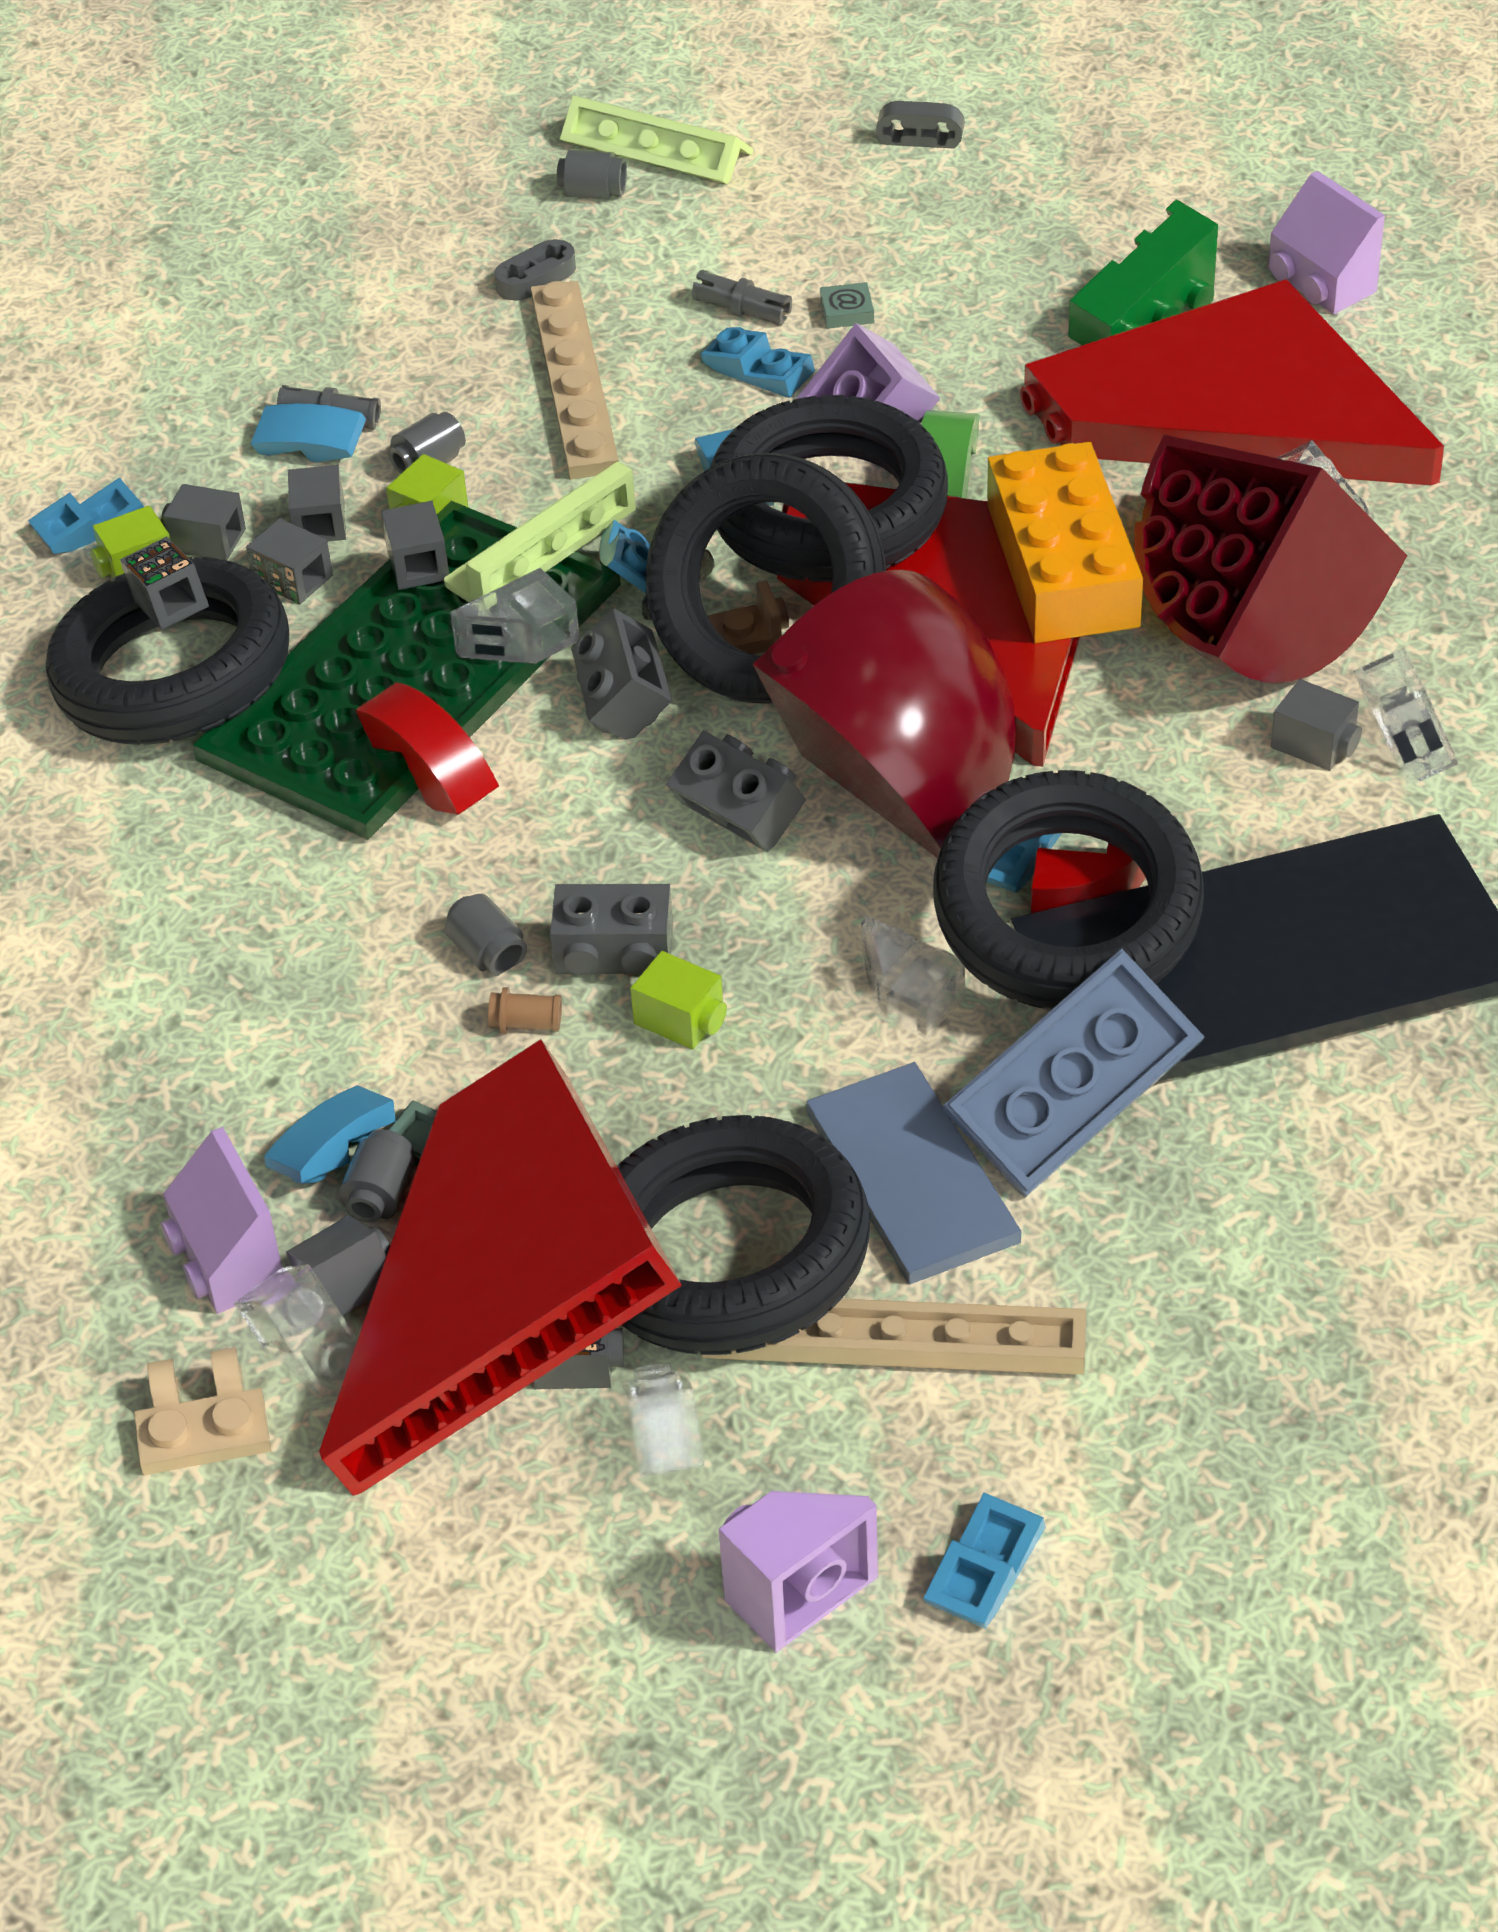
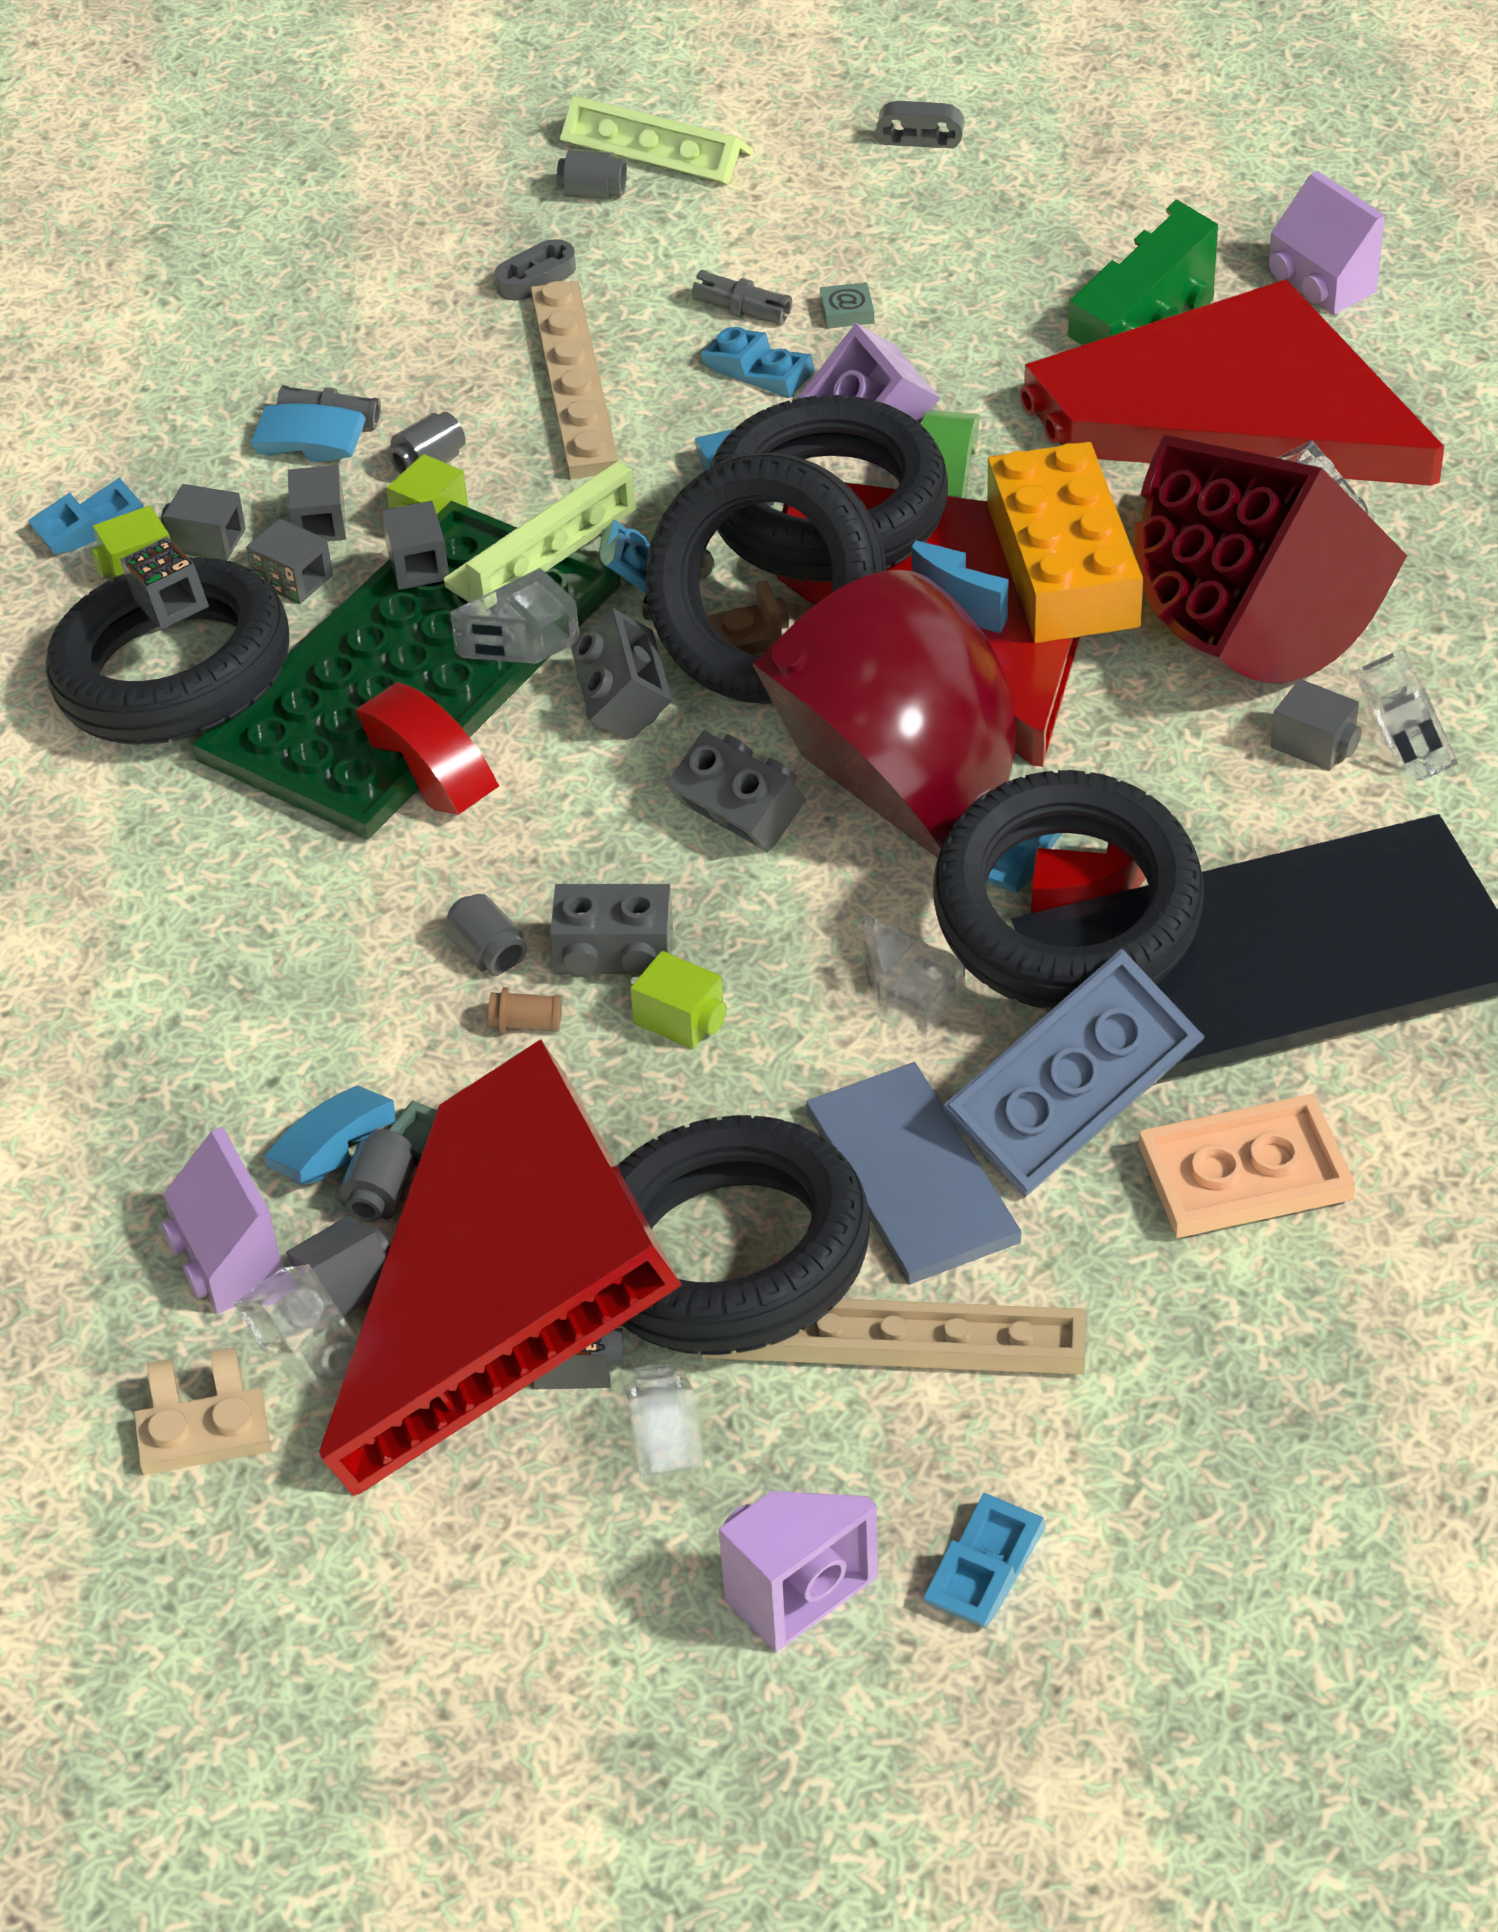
(977, 592): none -> dark azure slope
(1246, 1165): none -> light nougat plate

